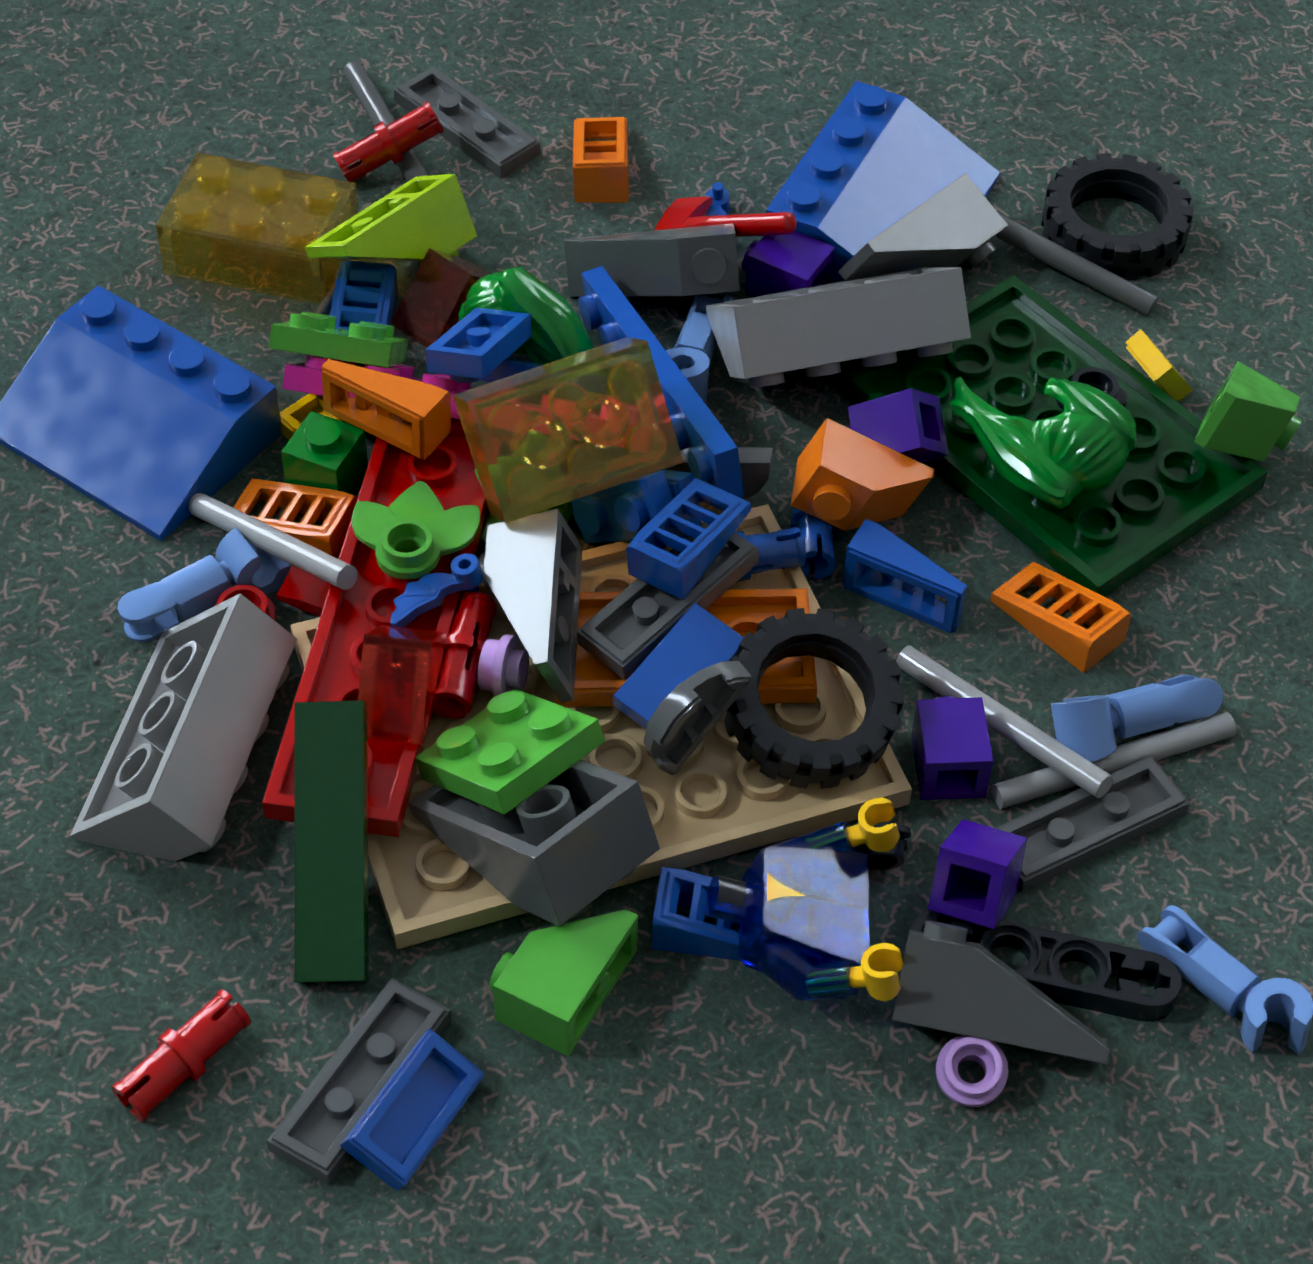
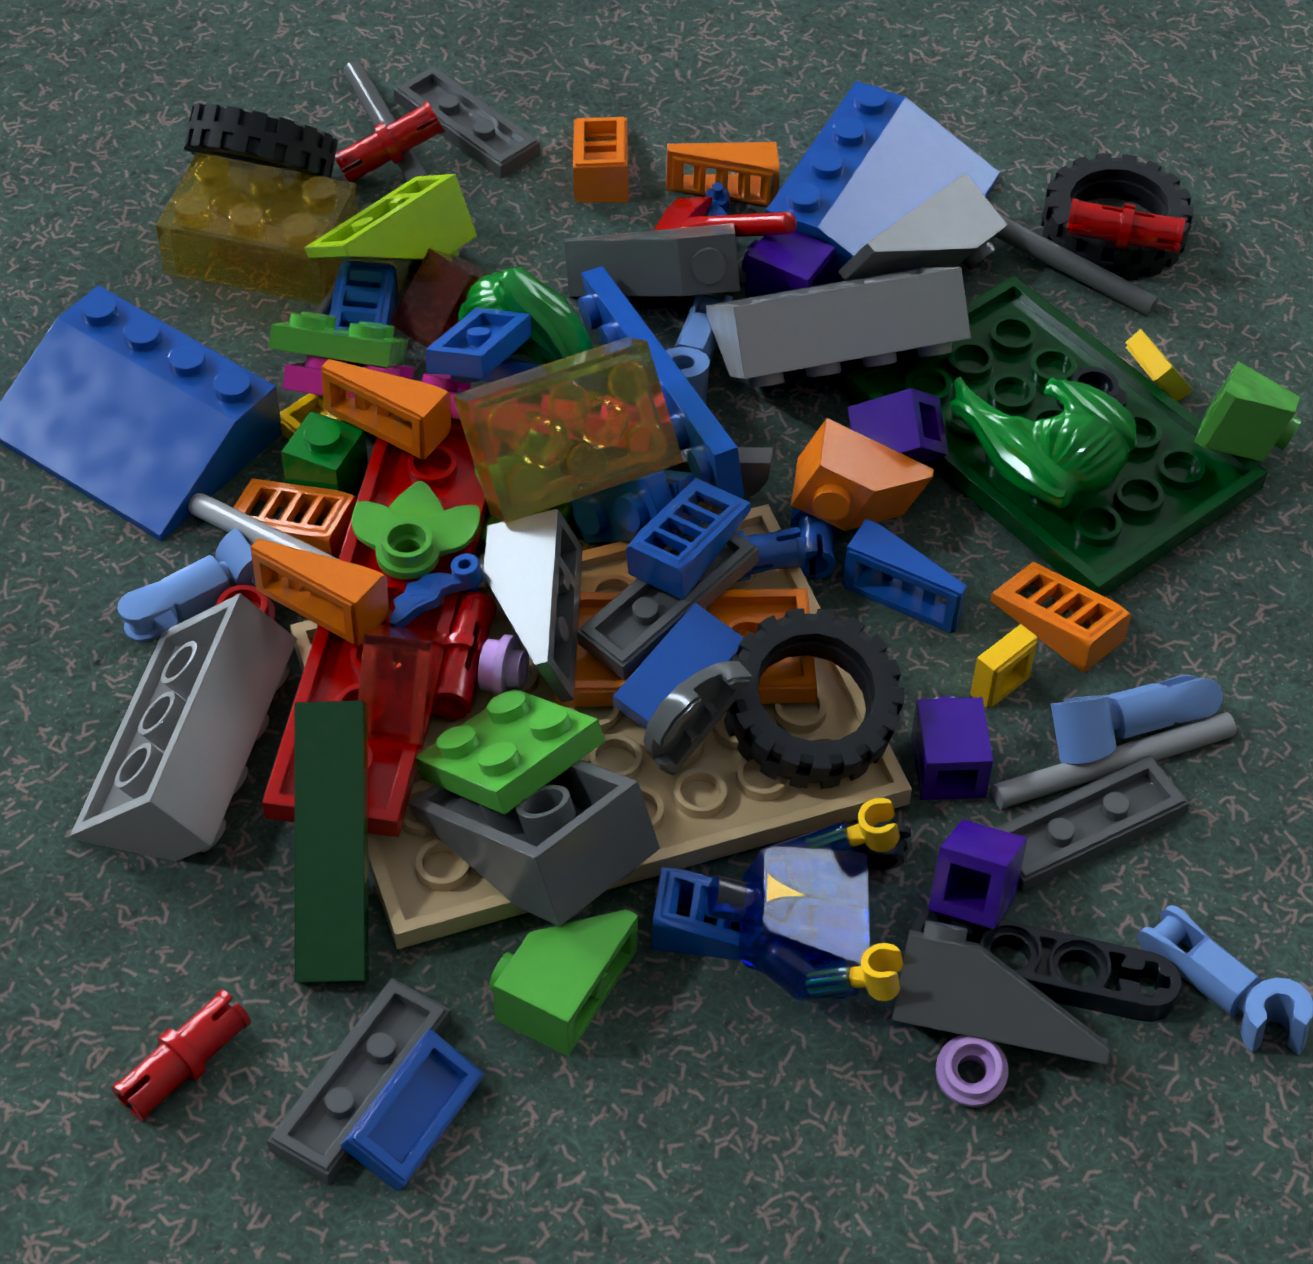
(260, 139): none -> black tyre
(322, 588): none -> orange slope
(753, 161): none -> orange slope
(1004, 666): none -> yellow tile
(1008, 723): light grey bar -> none
(1125, 226): none -> red pin

